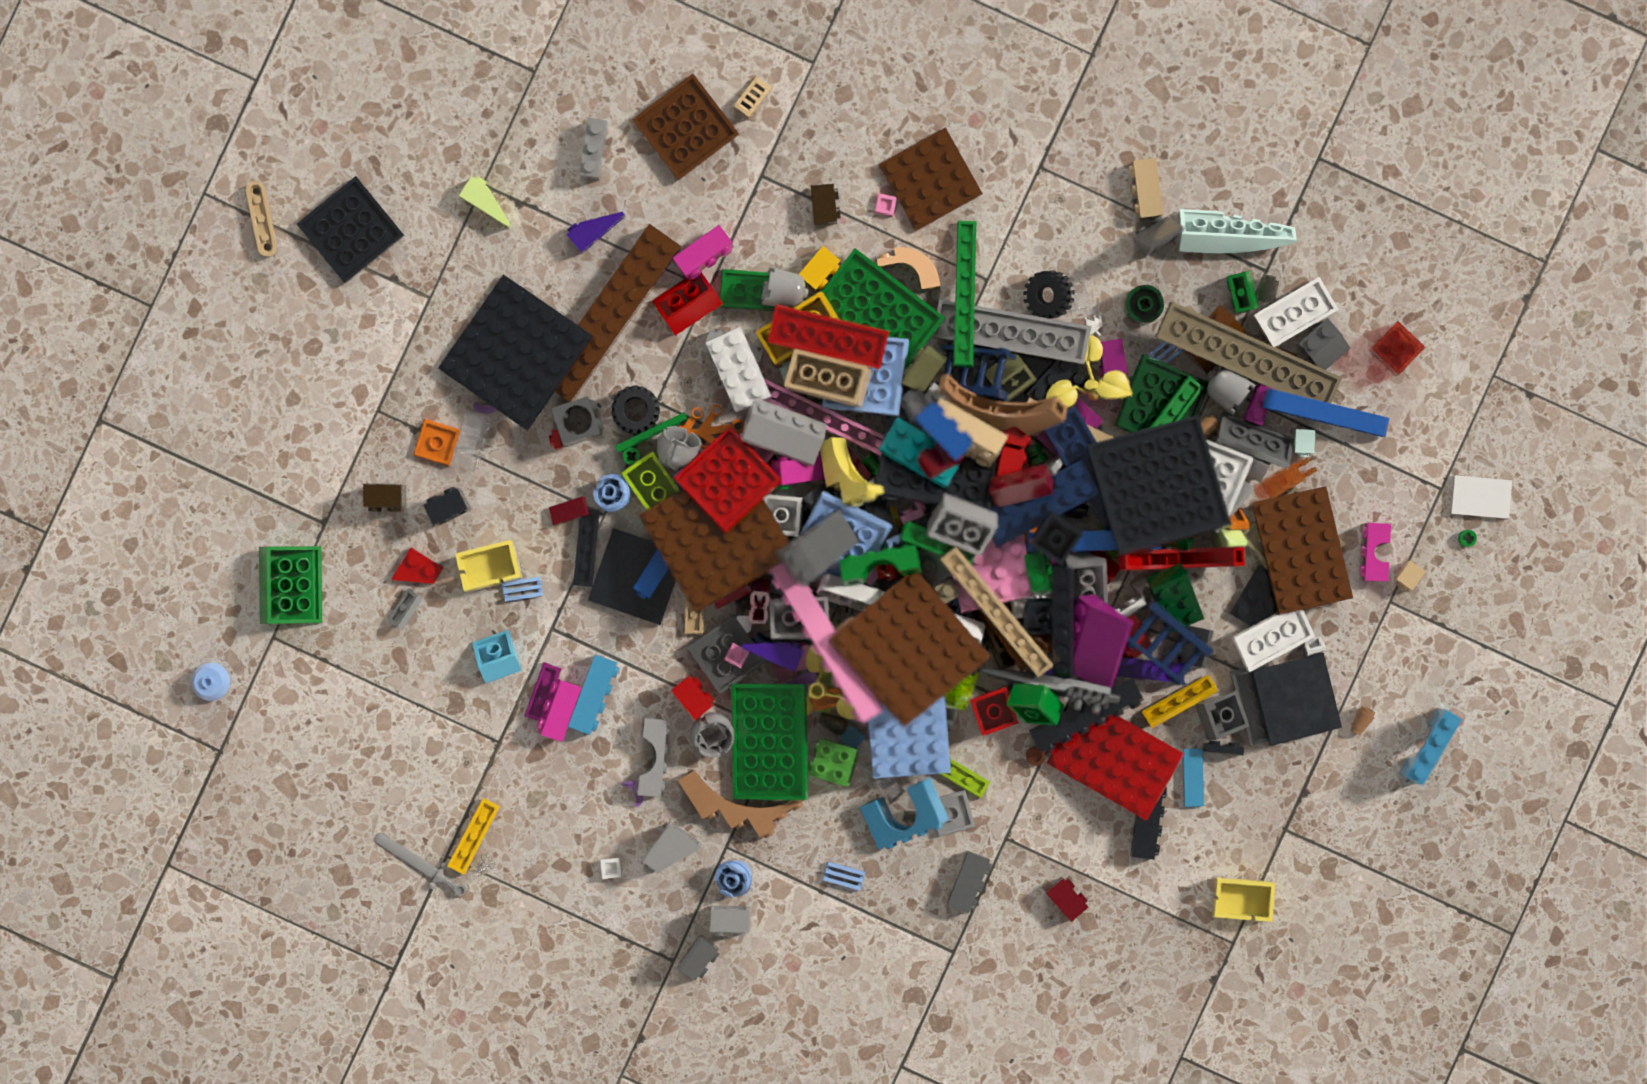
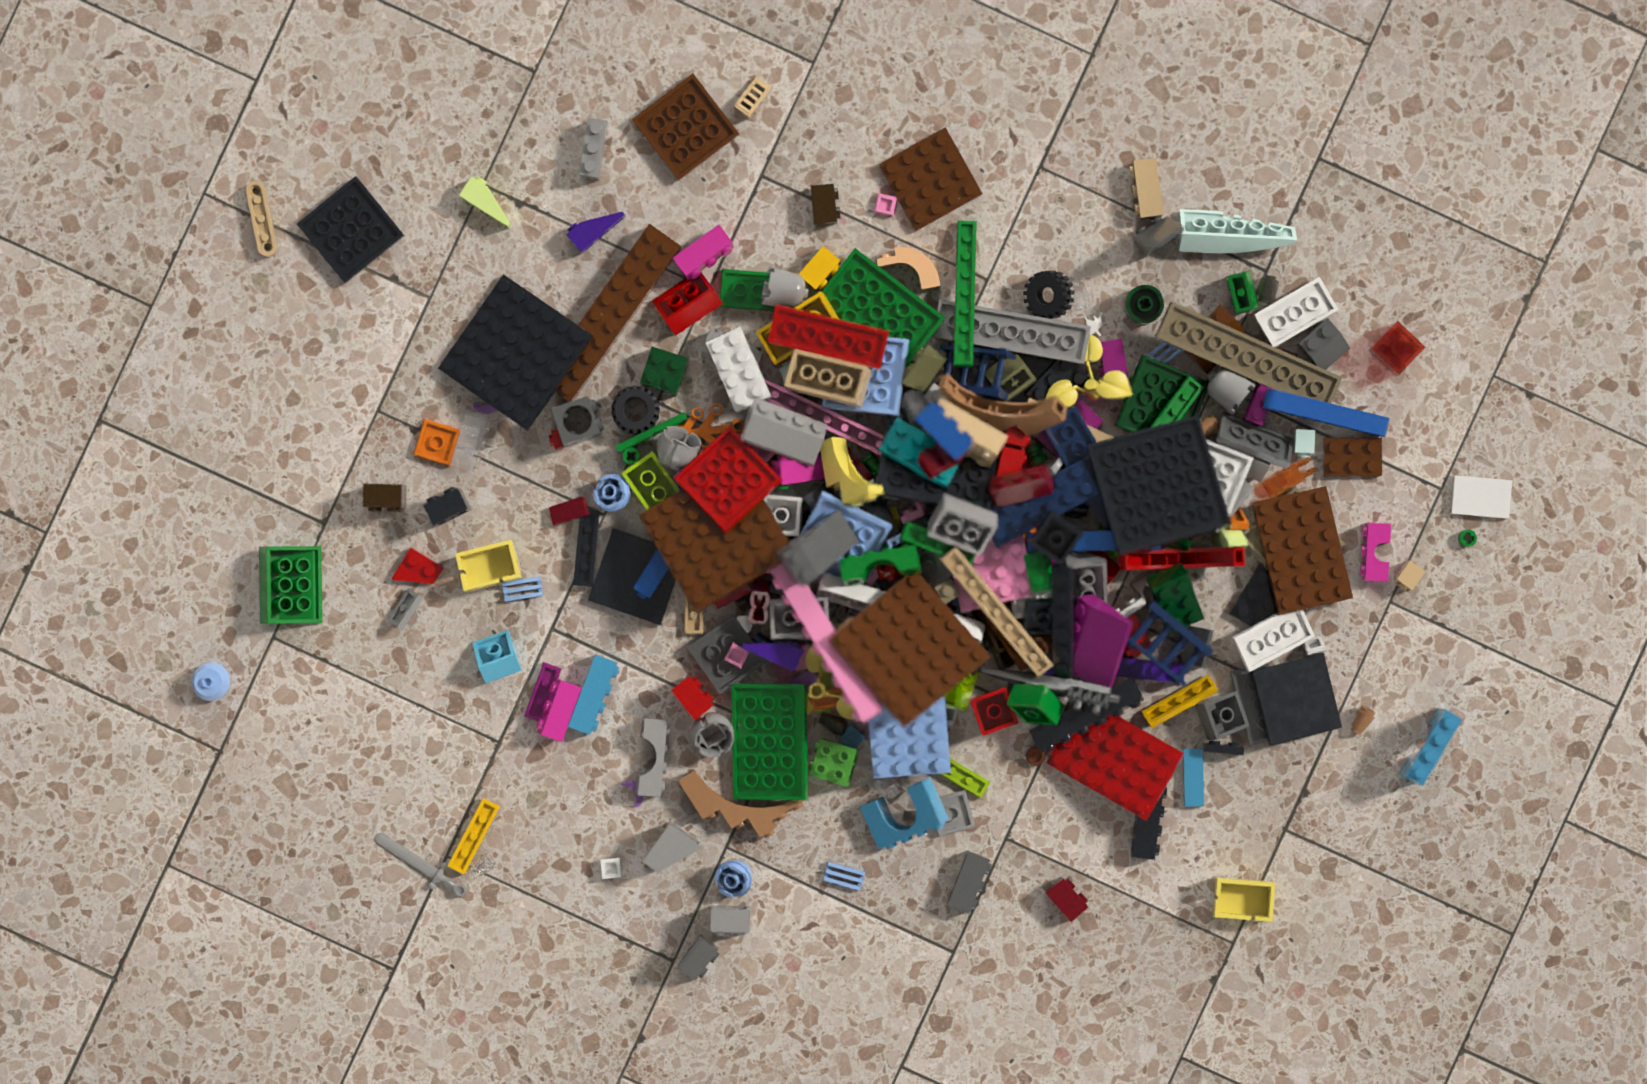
(664, 371): none -> dark green brick
(1352, 456): none -> reddish brown plate

